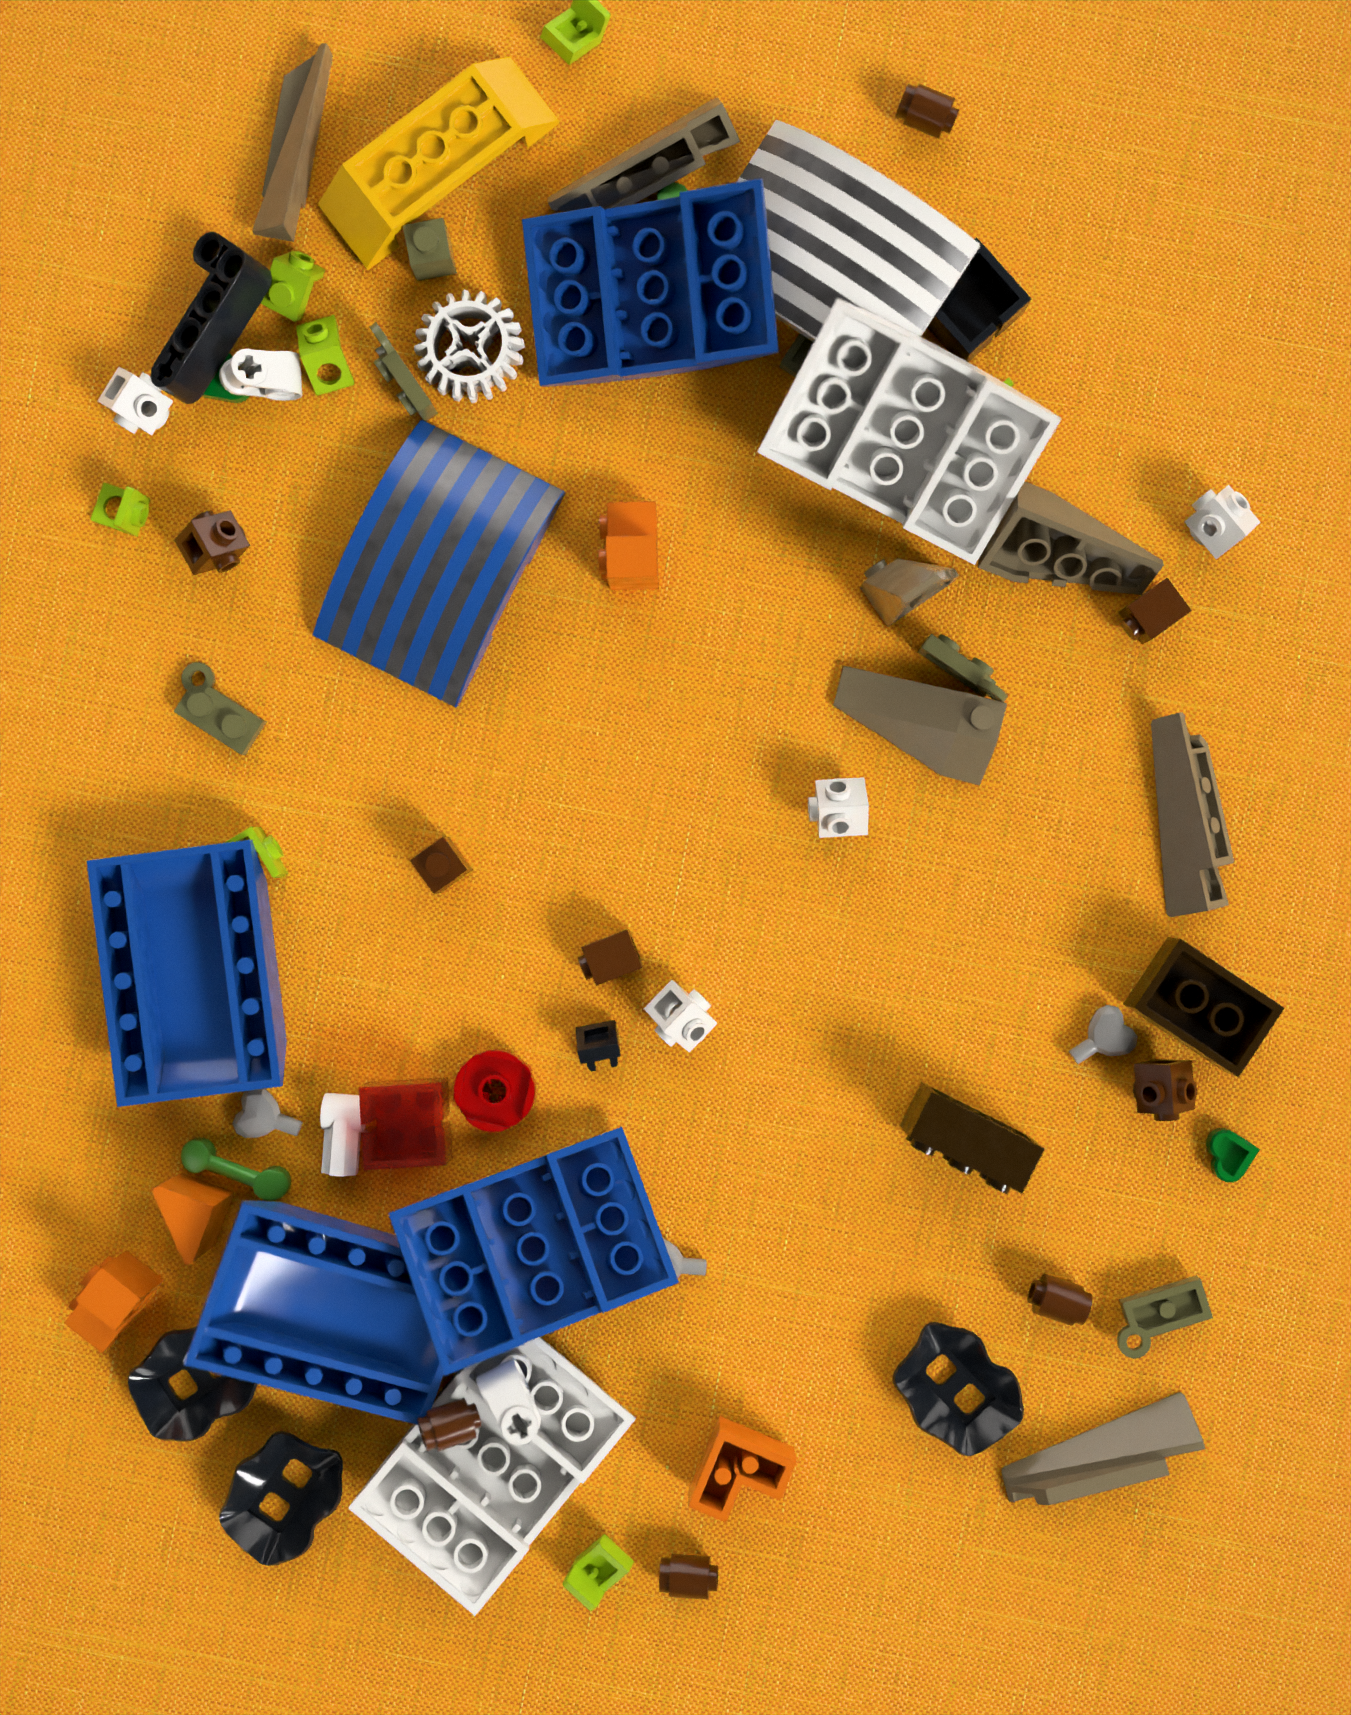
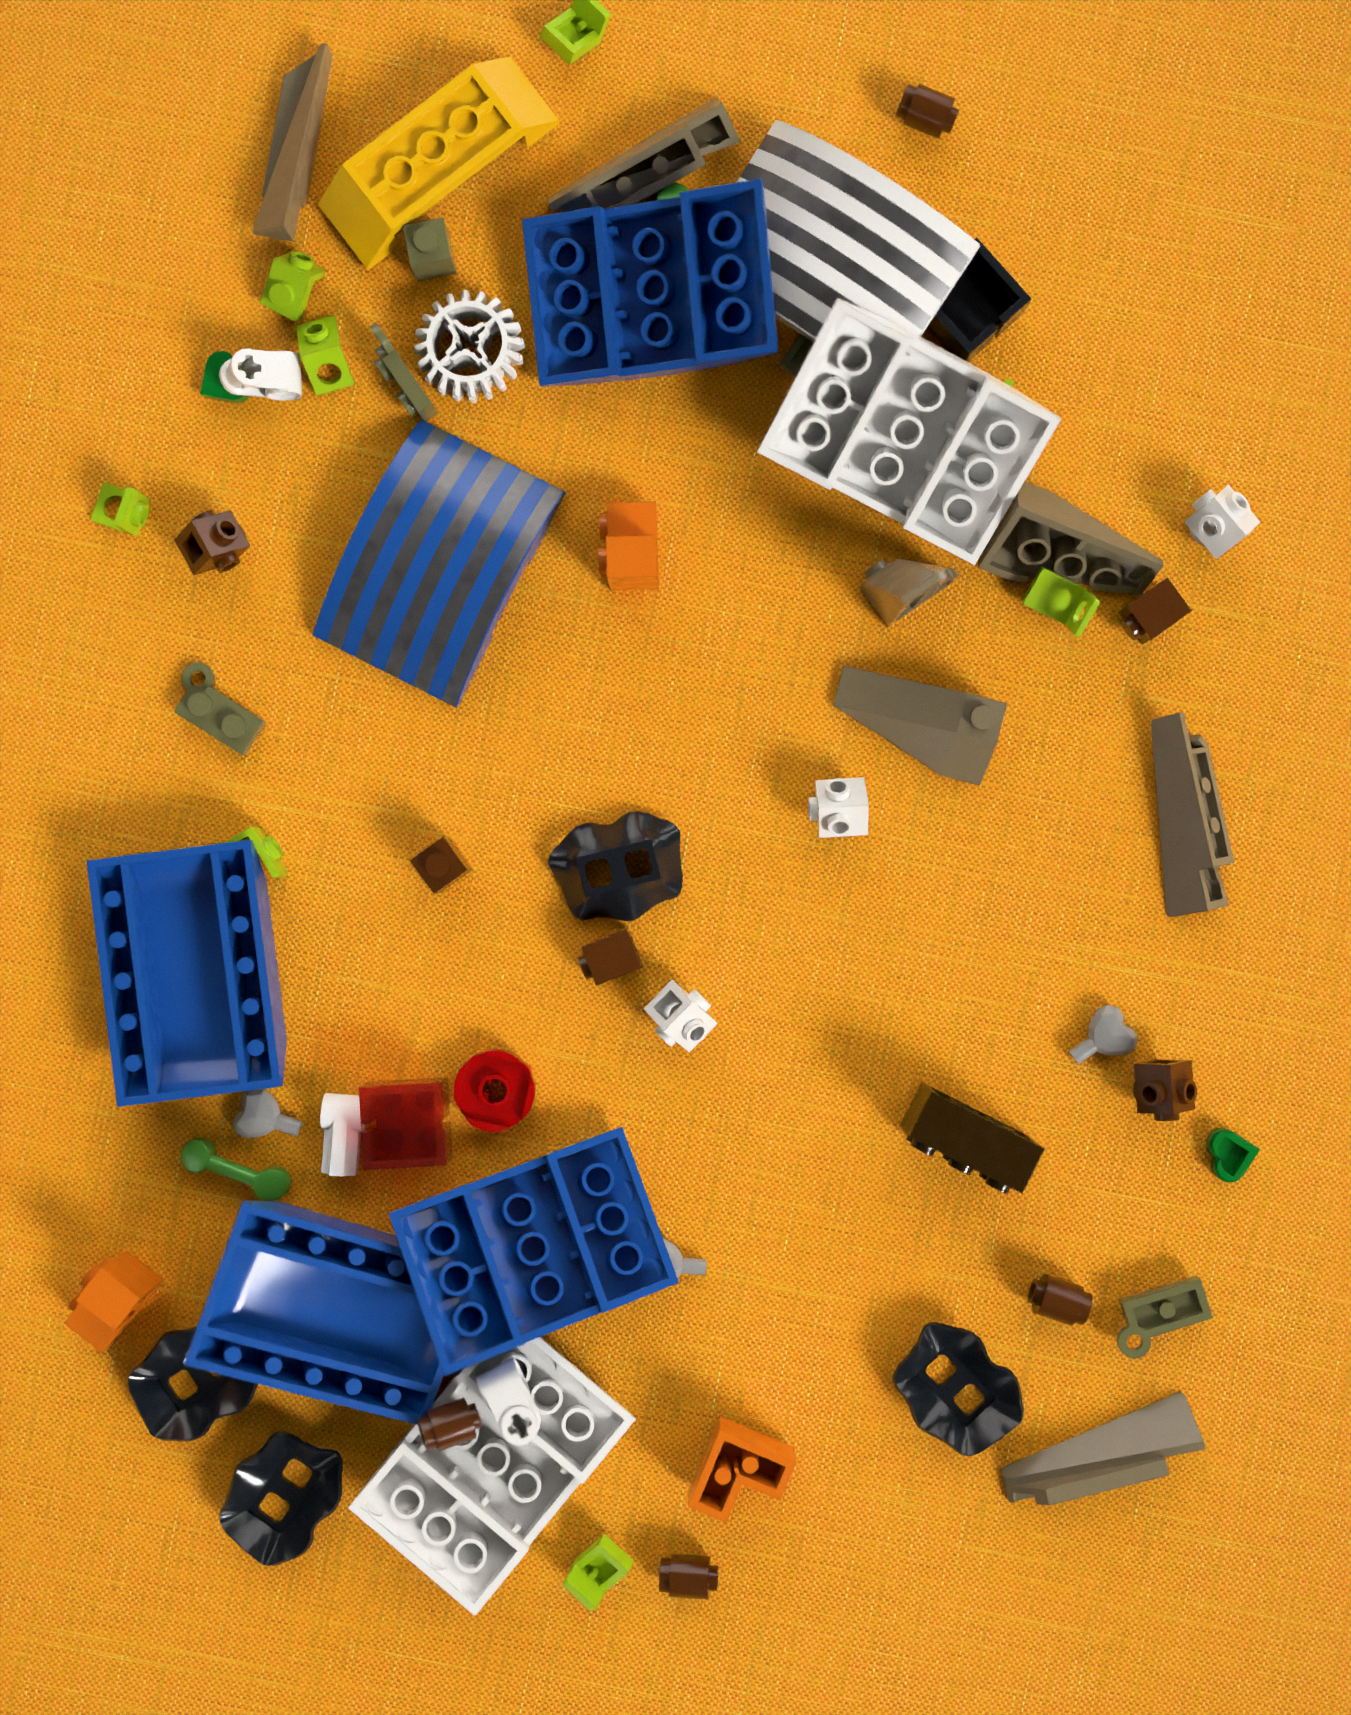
(135, 402): white brick -> none
(192, 1213): orange slope -> none
(212, 320): black beam -> none
(598, 1043): black tile -> none
(625, 896): none -> black piece
(973, 674): olive hinge -> none
(1061, 600): none -> lime bracket
(1203, 1006): dark brown brick -> none

